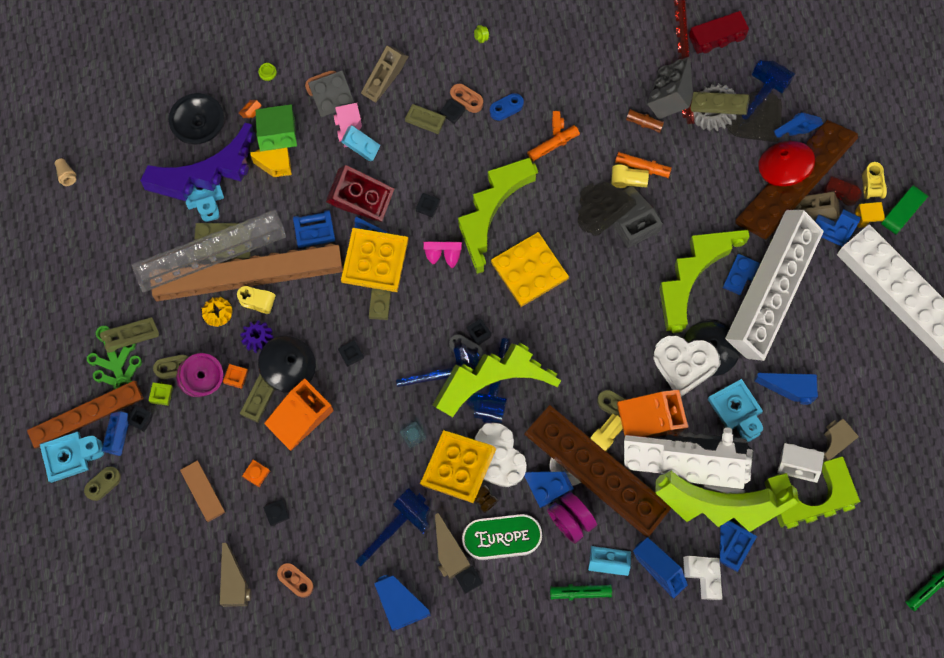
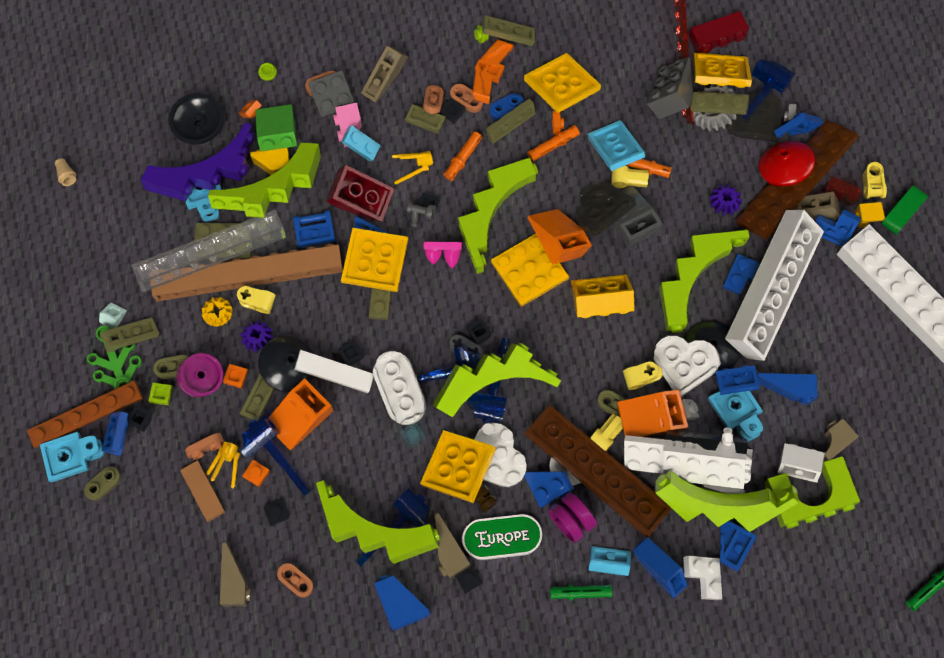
(112, 315): none -> light aqua slope
(198, 449): none -> nougat plate
(226, 453): none -> yellow plant
(261, 435): none -> clear blue piece
(276, 188): none -> lime arch
(334, 371): none -> white tile
(399, 388): none -> white tile
(400, 543): none -> lime arch
(423, 159): none -> yellow plant
(428, 211): none -> dark grey piece
(433, 99): none -> nougat plate
(459, 161): none -> orange pin
(490, 70): none -> orange plate
(508, 30): none -> olive plate
(510, 121): none -> olive plate
(559, 236): none -> orange slope
(562, 82): none -> yellow plate
(602, 296): none -> yellow slope
(616, 145): none -> medium azure plate
(639, 375): none -> light yellow piece
(644, 120): dark orange pin -> none
(690, 409): none -> light grey plate
(720, 194): none -> dark purple gear
(721, 70): none -> yellow plate
(737, 380): none -> blue bracket
(788, 115): none -> light grey plate

